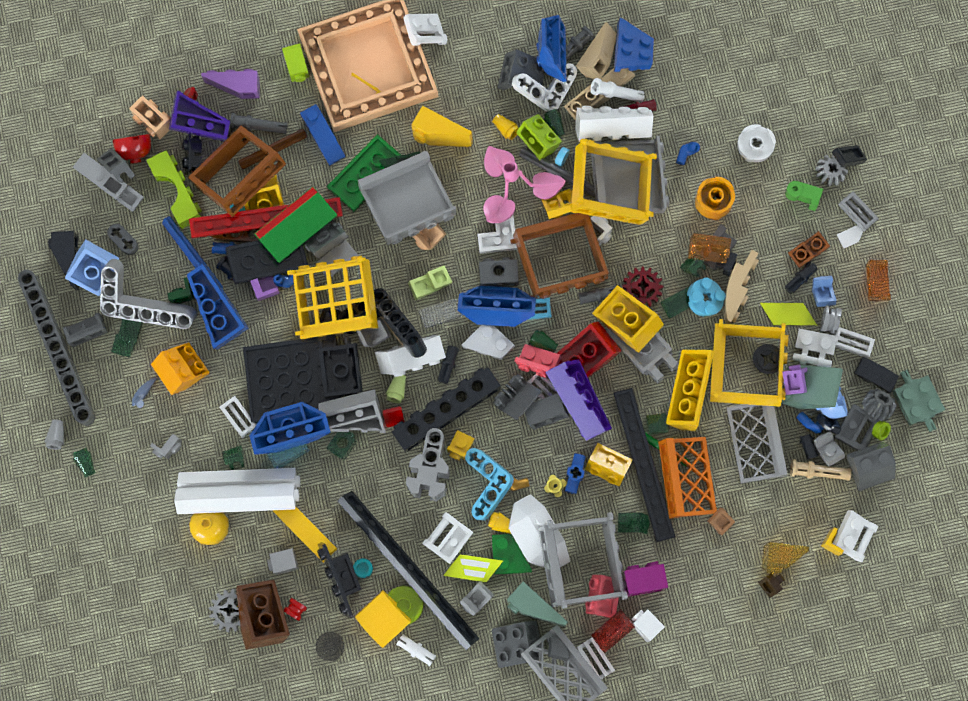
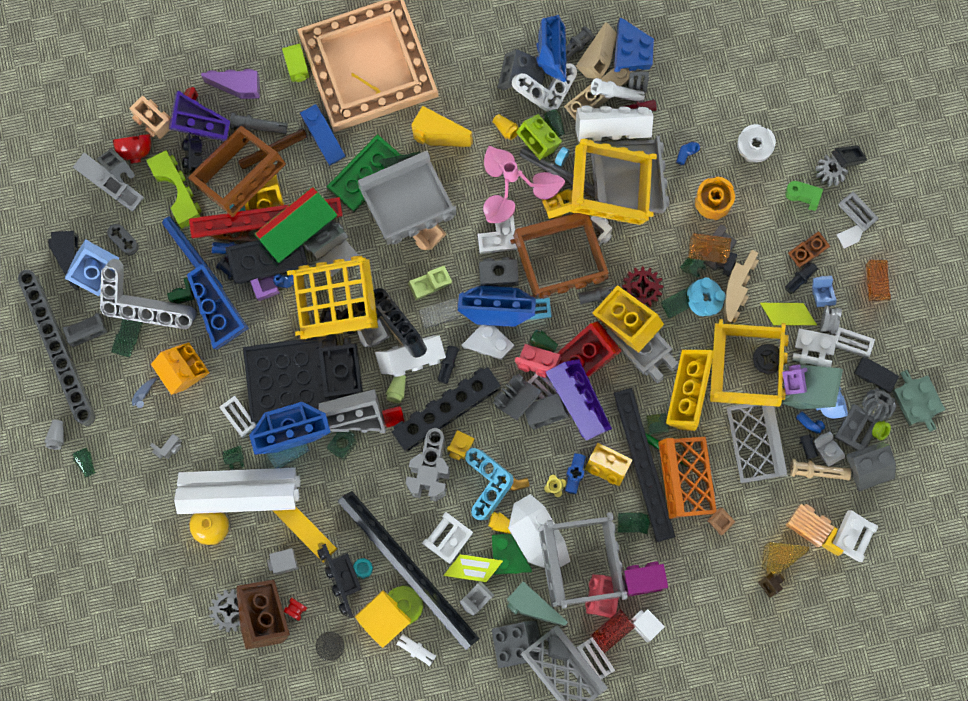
(424, 24): white plate -> none
(639, 76): none -> dark grey tile
(810, 525): none -> light nougat brick
(829, 424): black tile -> none

